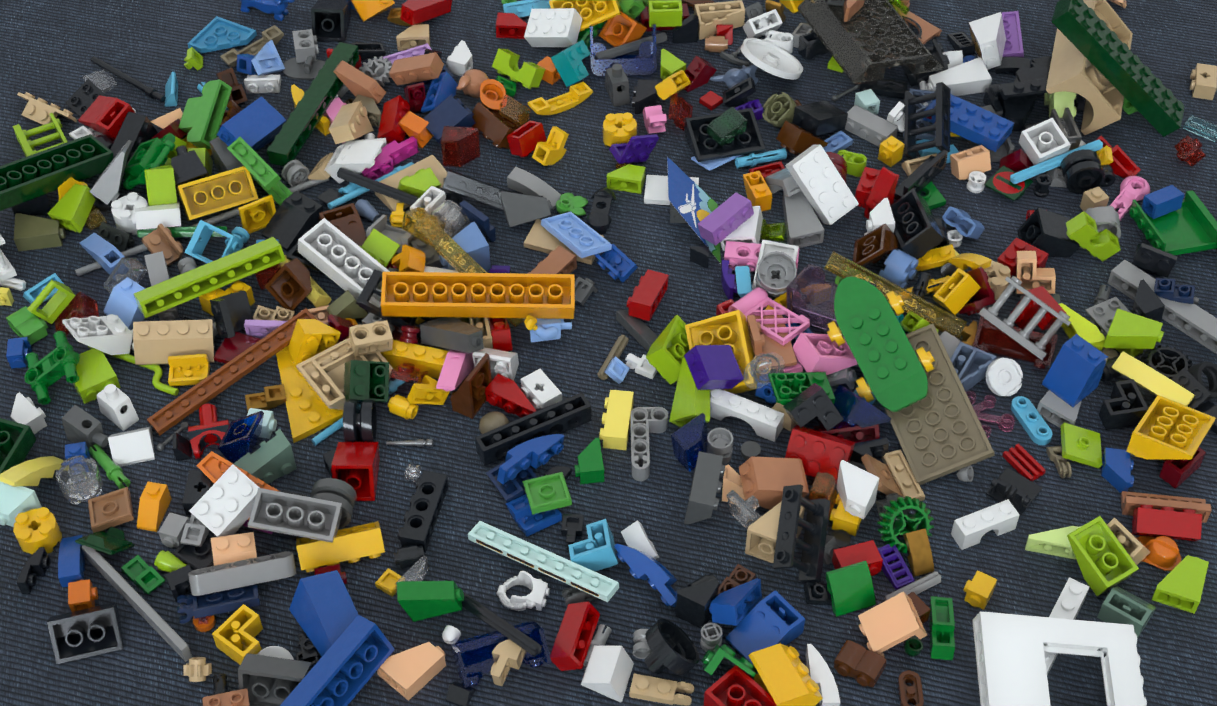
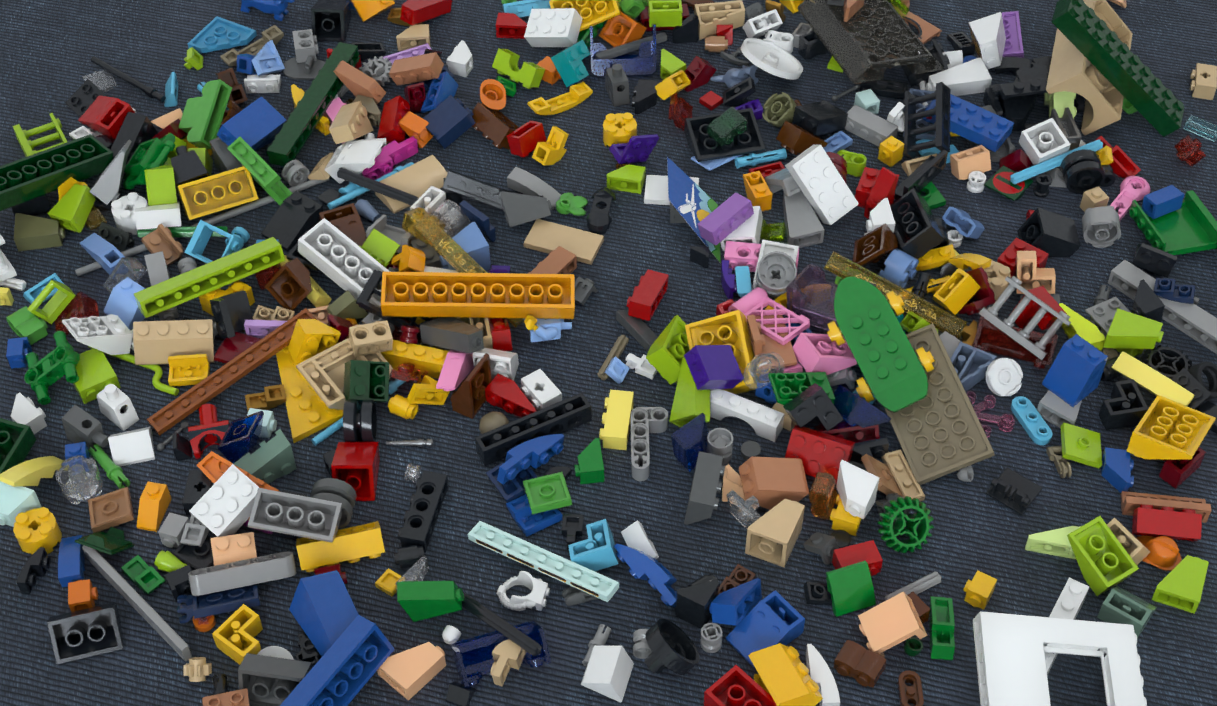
(39, 111): tan bracket -> none
(257, 214): yellow slope -> none
(396, 217): yellow piece -> none
(419, 182): lime slope -> none
(459, 145): clear red slope -> none
(471, 82): nougat hair -> none
(514, 111): clear orange piece -> none
(574, 636): red brick -> none
(576, 234): light blue tile -> none
(617, 263): blue bracket -> none
(654, 119): bright pink brick -> none
(660, 690): tan hinge -> none
(713, 658): green bracket -> none
(814, 535): black fence -> none
(892, 554): dark purple slope -> none
(920, 552): pearl gold slope -> none
(999, 517): white arch -> none
(1025, 460): red tile -> none
(1084, 231): lime arch -> none

